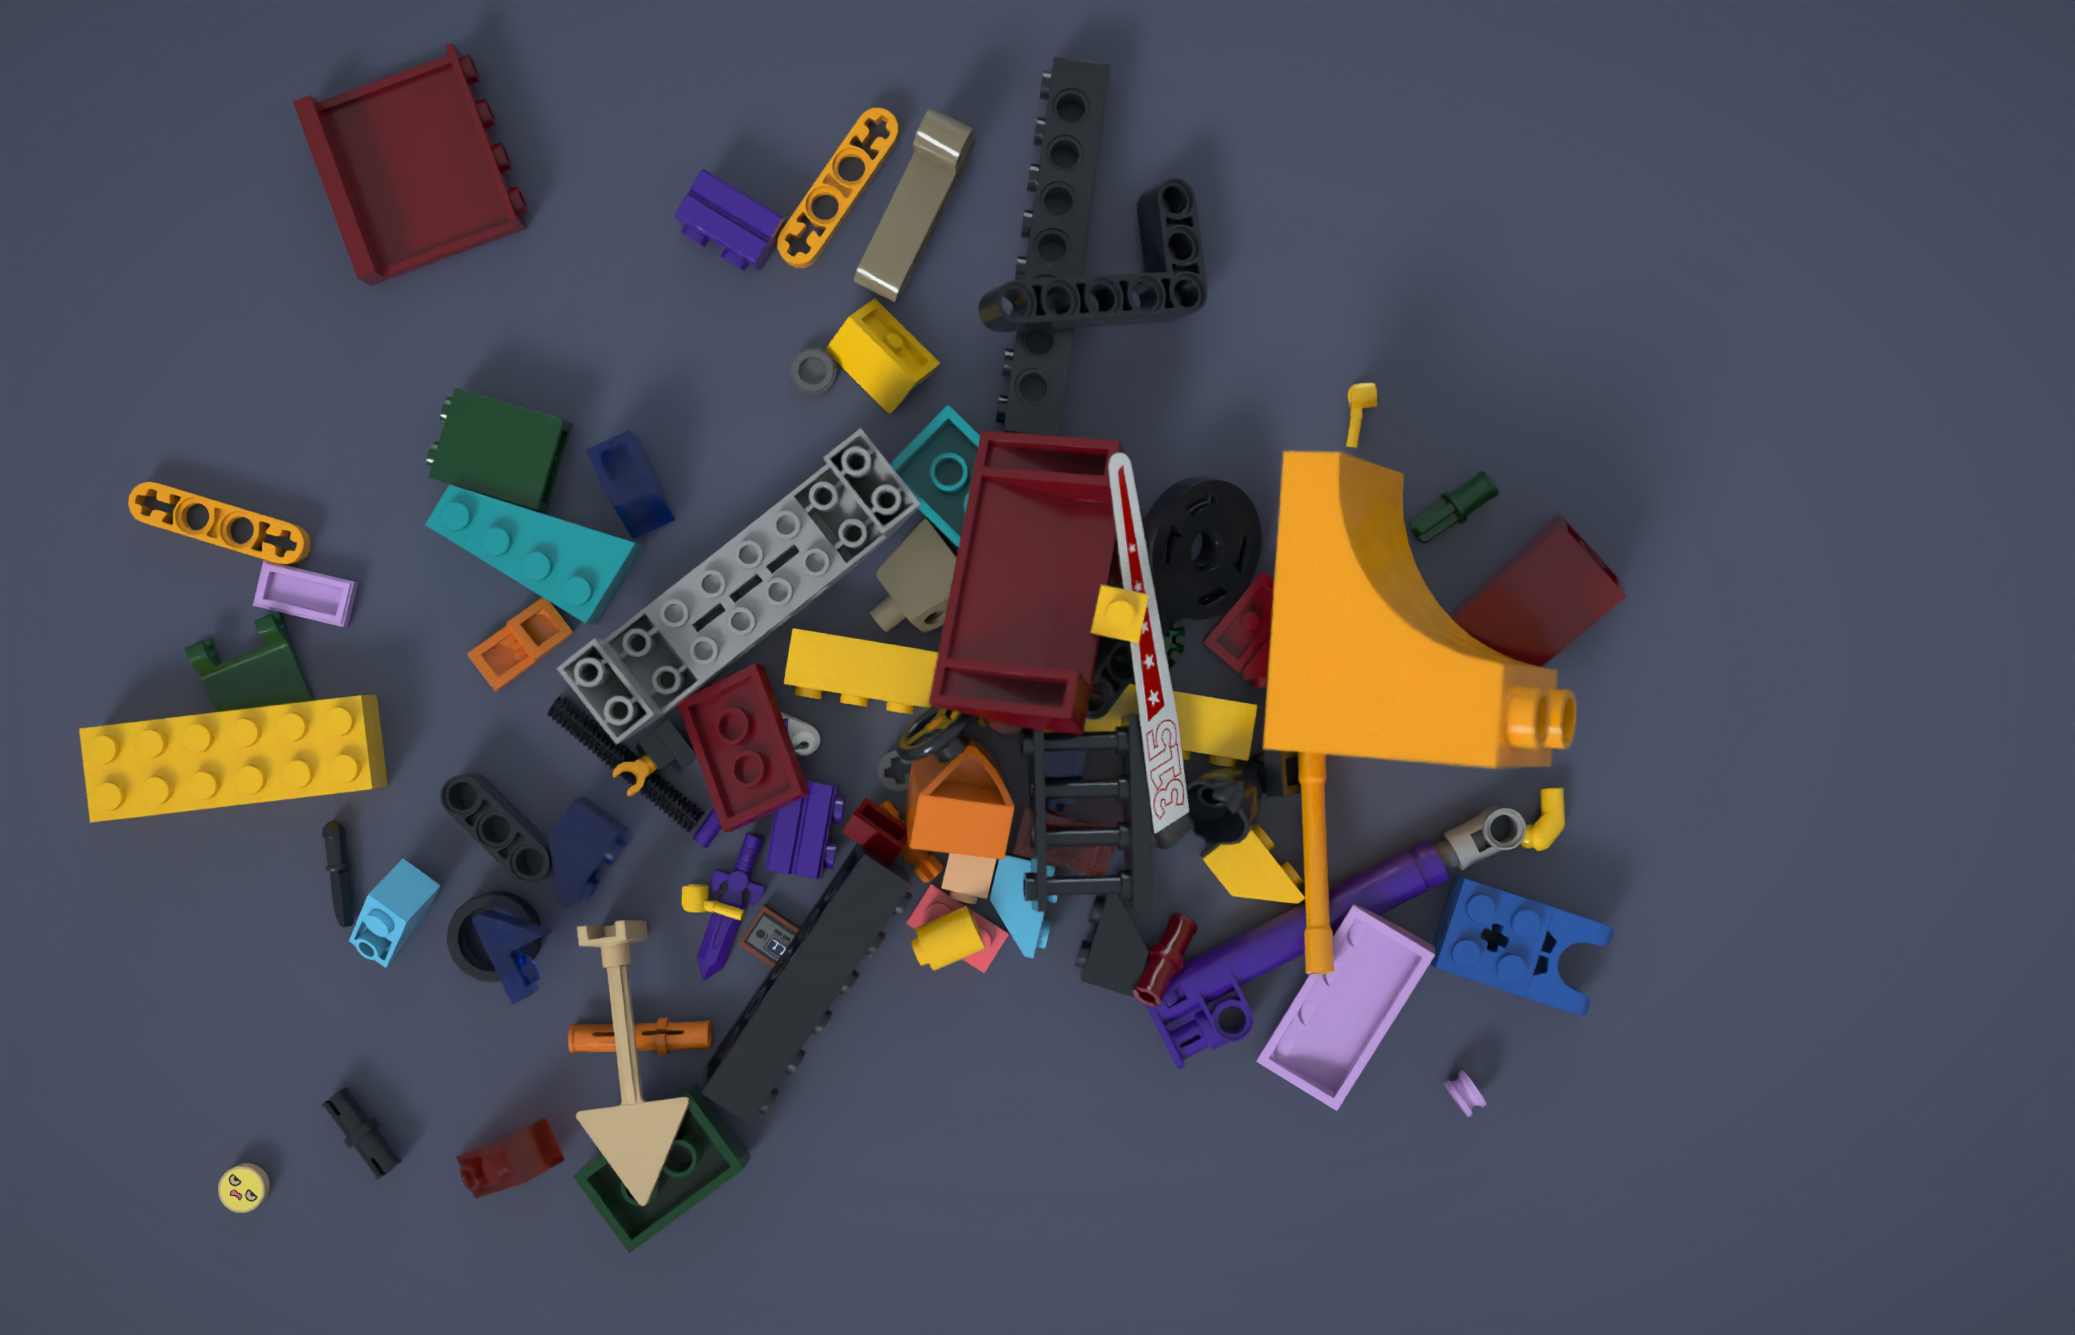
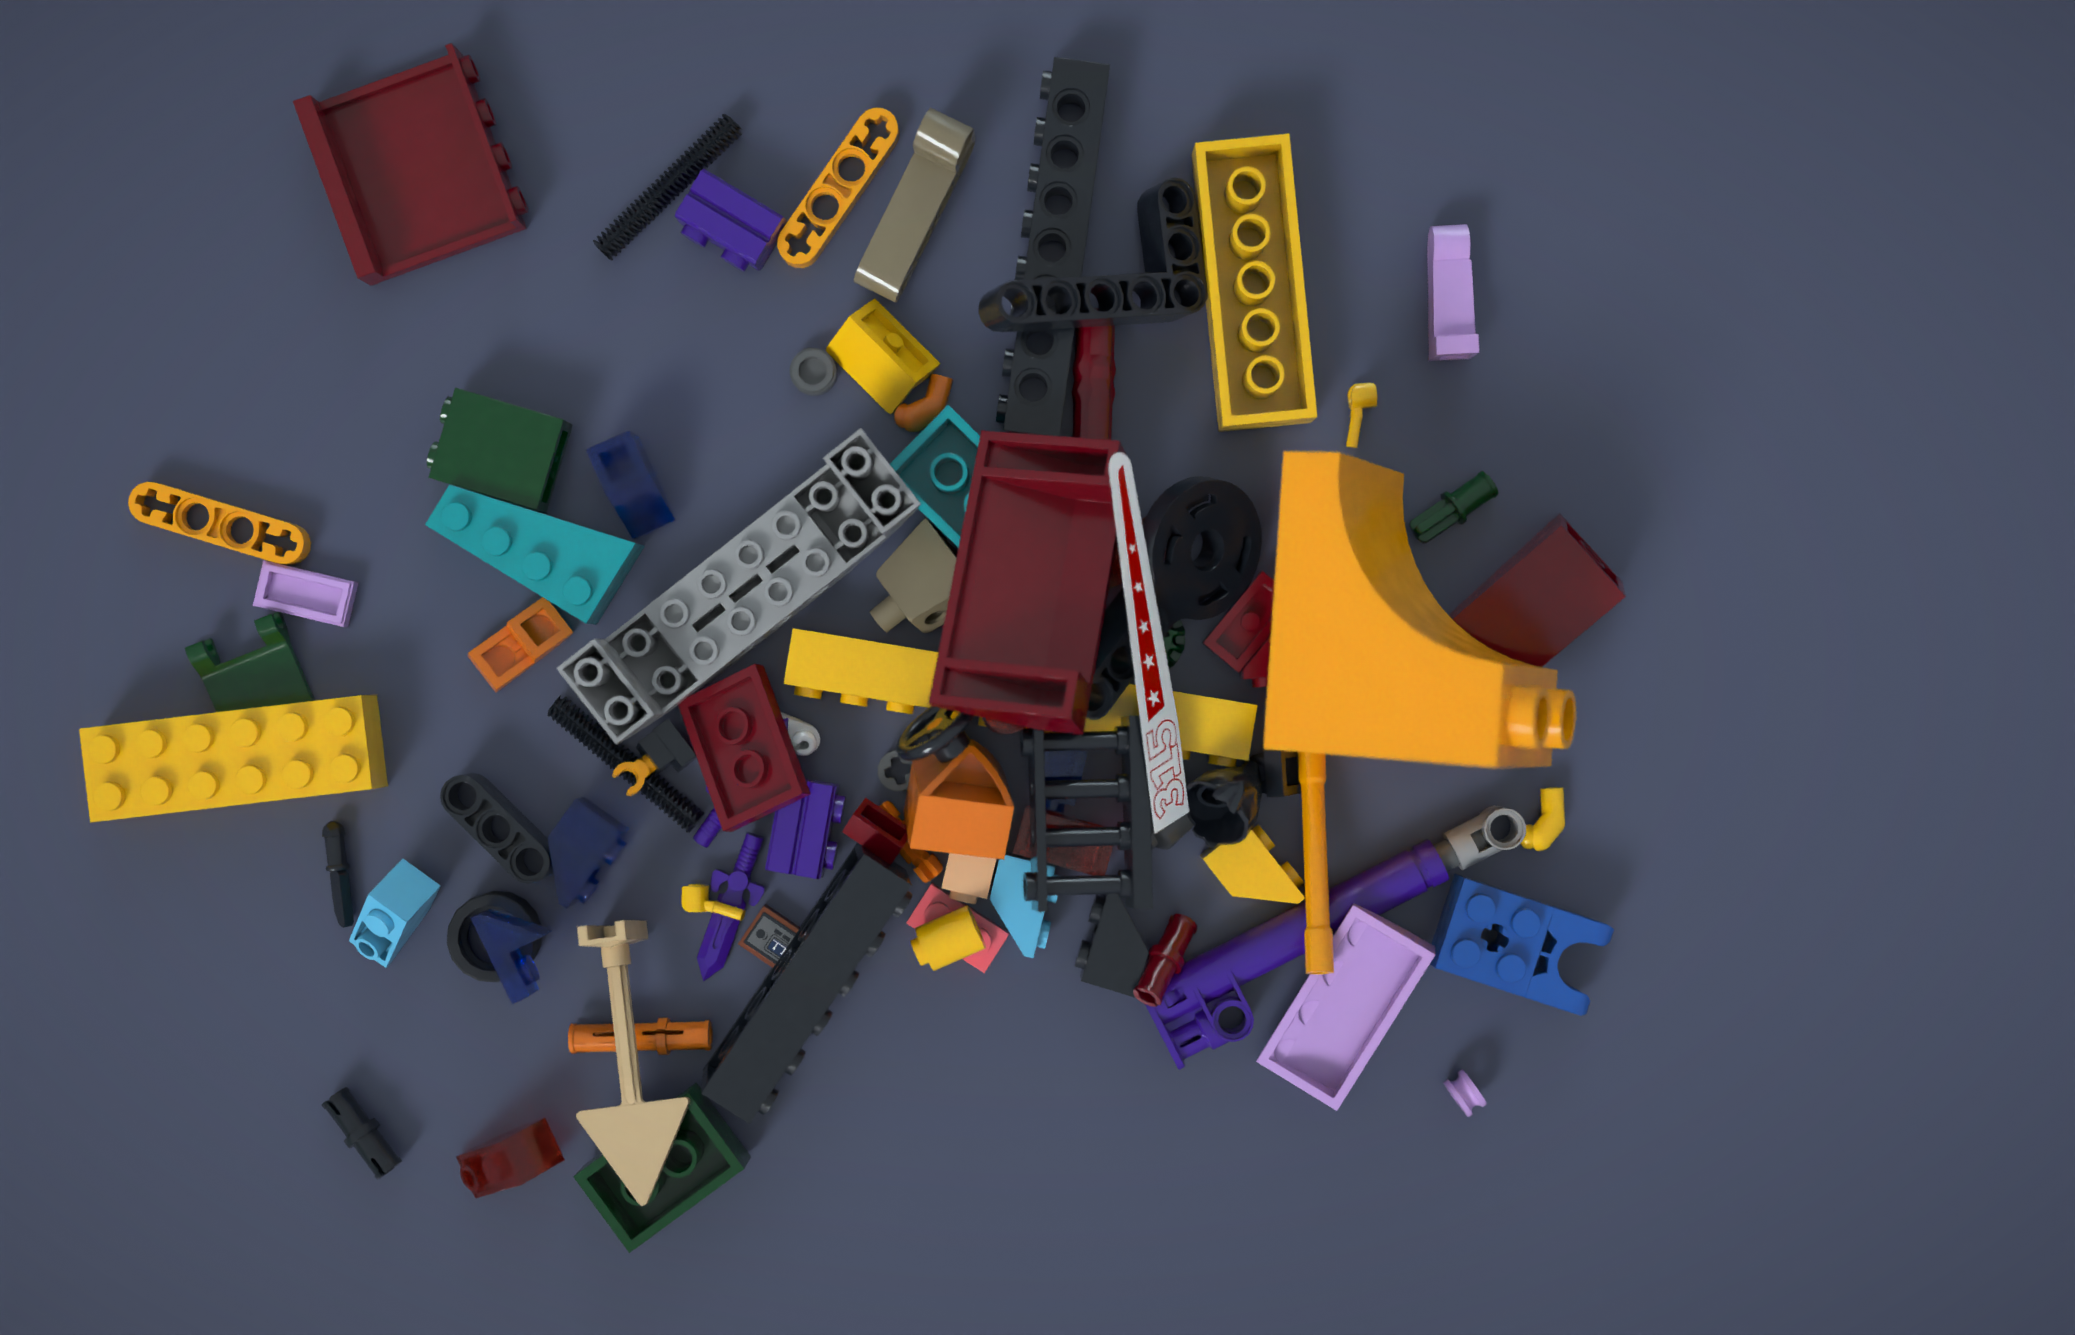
(243, 1187): tile -> none
(667, 186): none -> black axle
(921, 412): none -> orange arm
(1093, 382): none -> dark red axle
(1119, 613): yellow plate -> none
(1254, 282): none -> yellow brick
(1450, 294): none -> lavender leg

